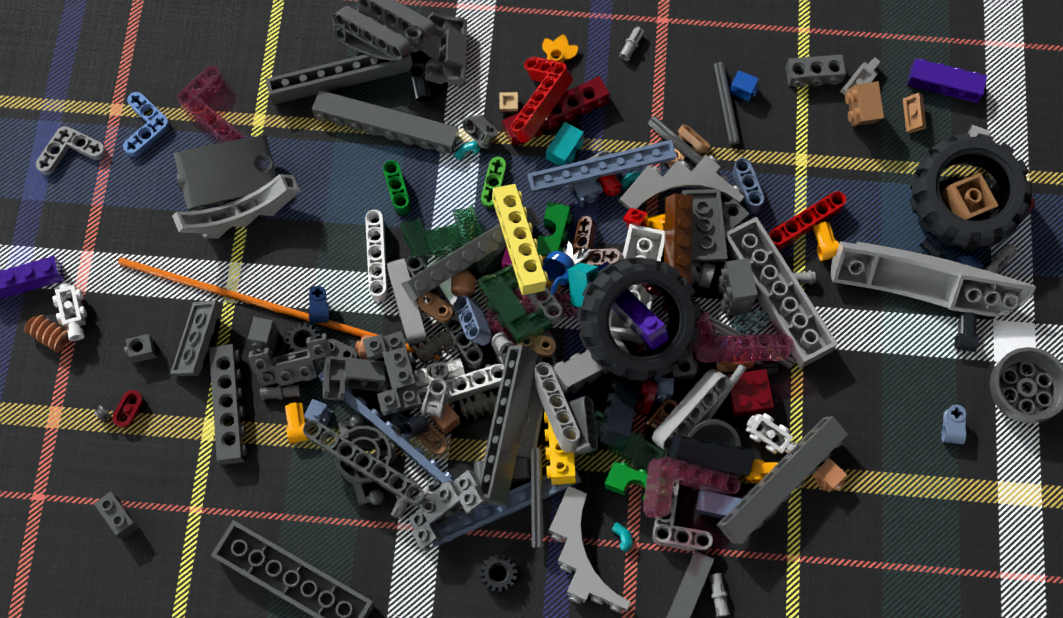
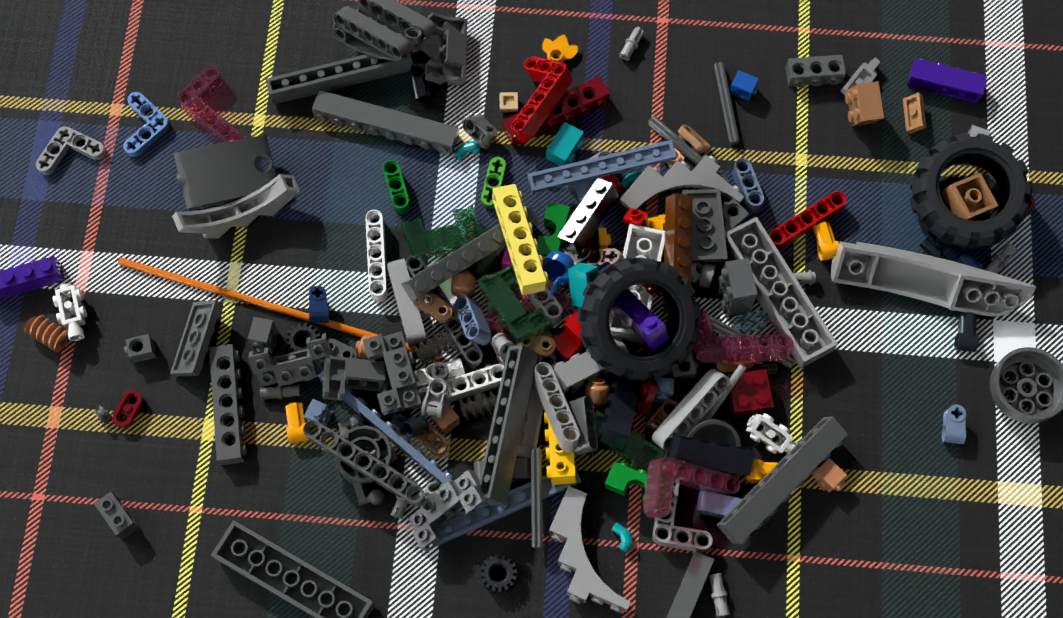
(569, 341): none -> red brick
(588, 216): none -> black brick
(598, 391): none -> nougat head
(603, 239): none -> light orange plate

